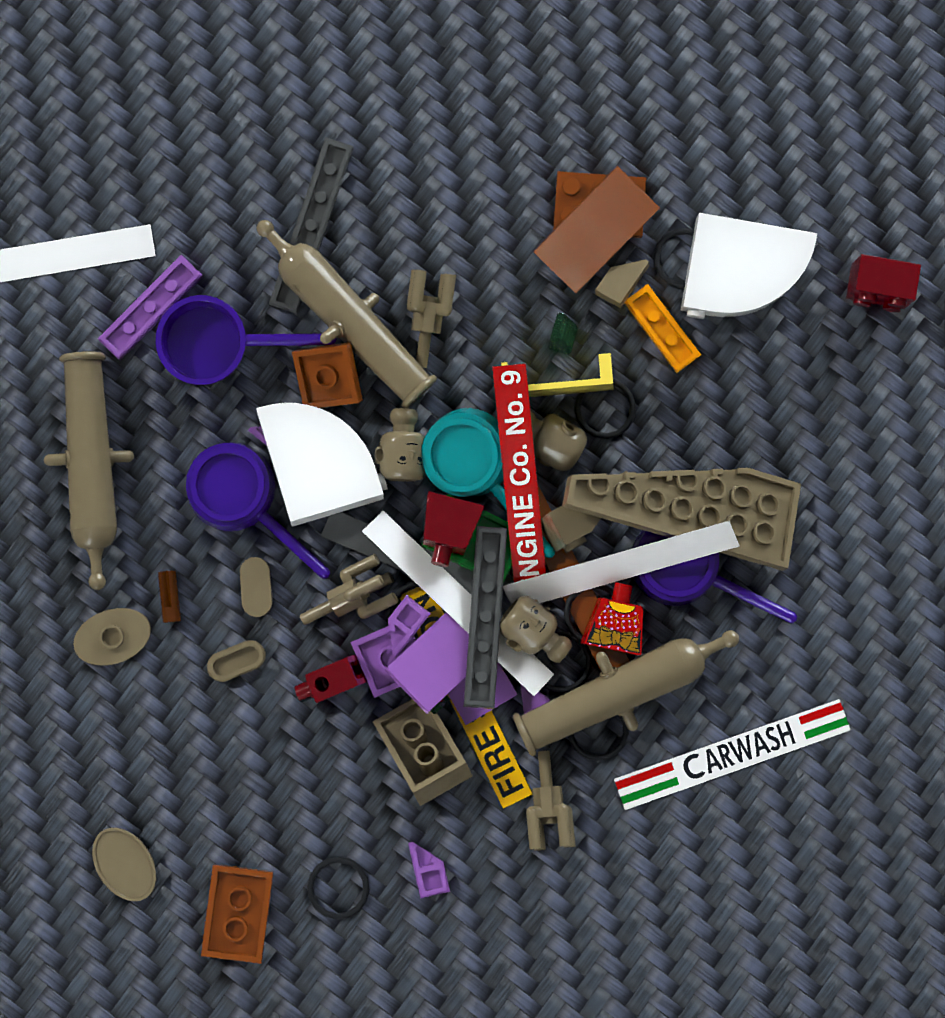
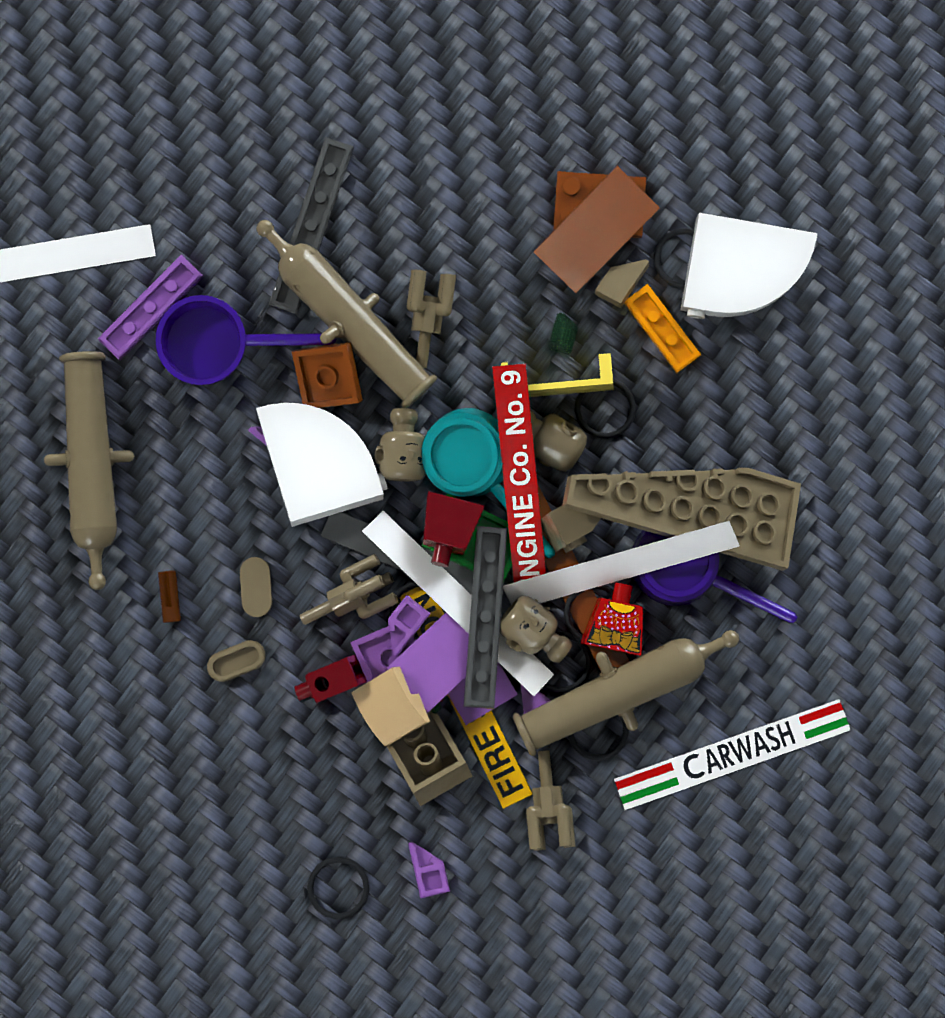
(112, 636): dark tan piece -> none
(124, 864): dark tan piece -> none
(233, 489): dark purple piece -> none
(237, 913): dark orange plate -> none
(390, 706): none -> tan slope
(883, 282): dark red brick -> none

